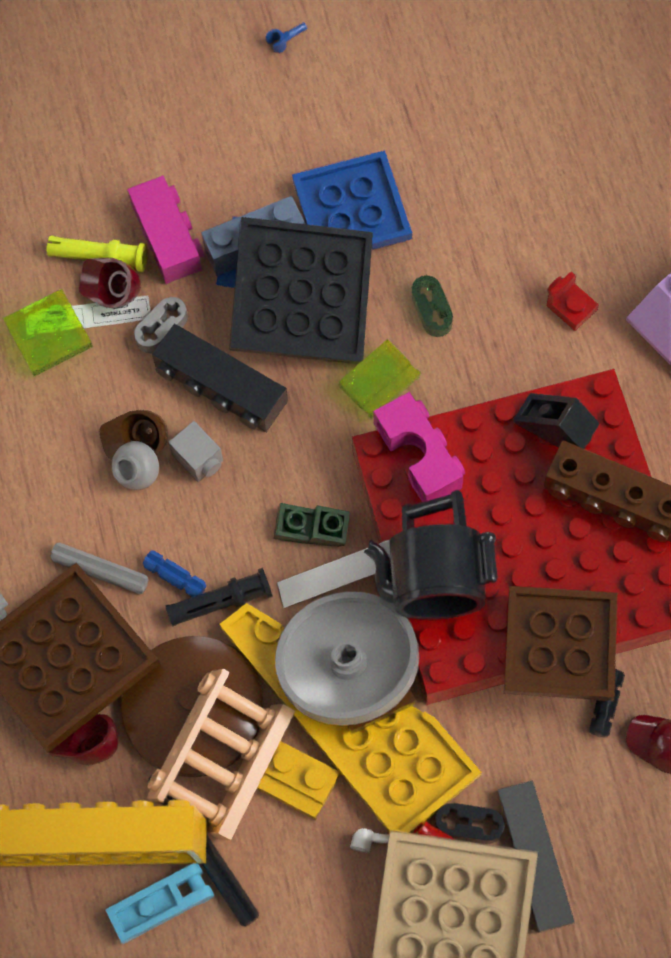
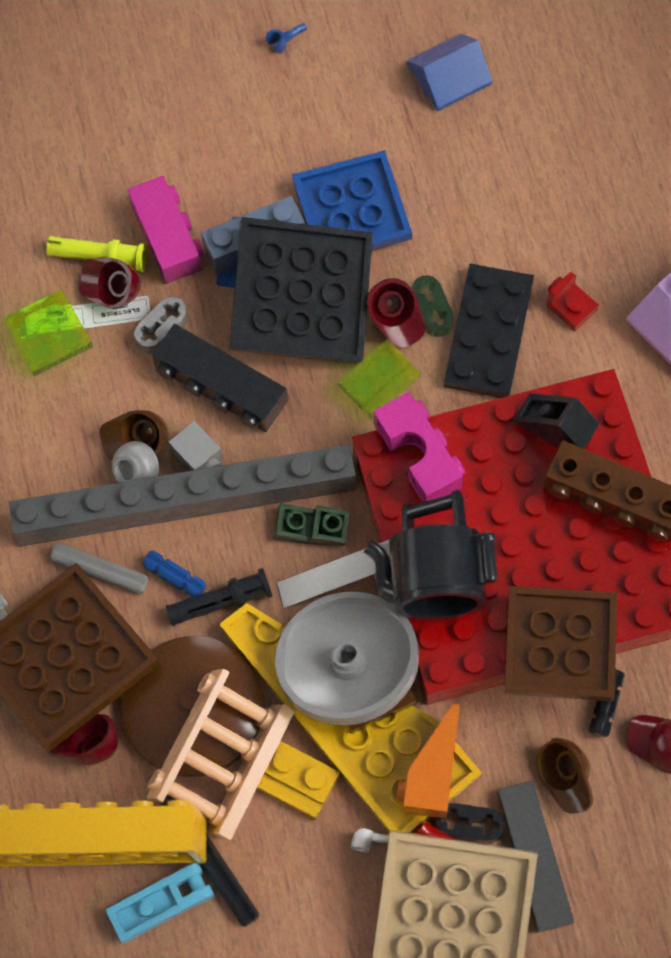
(182, 495): none -> dark grey brick
(402, 320): none -> dark red cap
(430, 774): none -> orange slope
(451, 70): none -> slope
(488, 331): none -> black plate
(567, 787): none -> reddish brown cap

